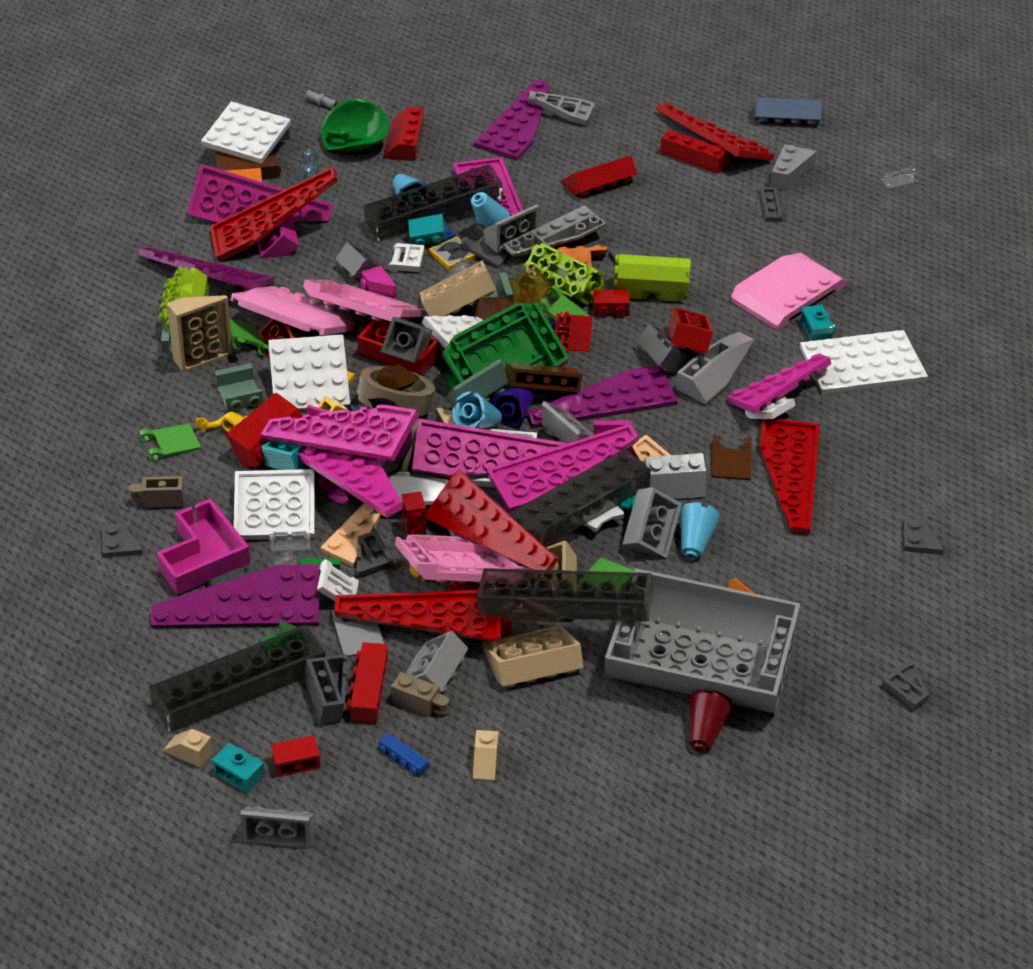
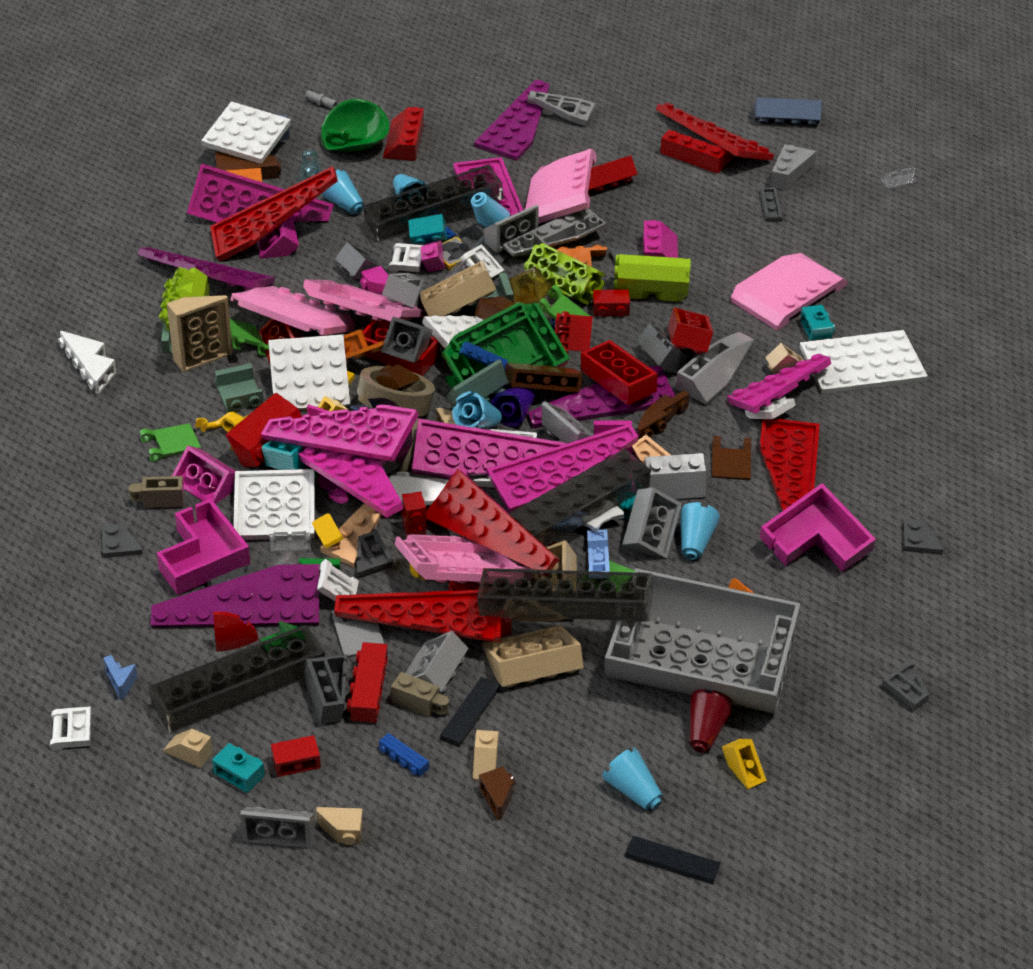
(78, 728): none -> white plate
(89, 358): none -> white slope
(121, 678): none -> medium blue slope
(205, 475): none -> dark pink slope
(232, 632): none -> red brick
(327, 530): none -> yellow slope
(341, 823): none -> tan slope
(344, 194): none -> medium azure cone
(356, 345): none -> orange bracket
(402, 288): none -> light grey wedge
(432, 256): none -> dark pink slope
(470, 712): none -> black tile
(479, 254): none -> white plate
(480, 355): none -> blue piece
(497, 789): none -> reddish brown slope
(562, 186): none -> bright pink slope
(598, 550): none -> light blue slope
(619, 372): none -> red brick
(633, 779): none -> medium azure cone
(659, 240): none -> dark pink slope
(662, 409): none -> reddish brown slope
(672, 859): none -> black tile
(744, 762): none -> yellow slope
(782, 358): none -> tan slope
(821, 521): none -> dark pink piece

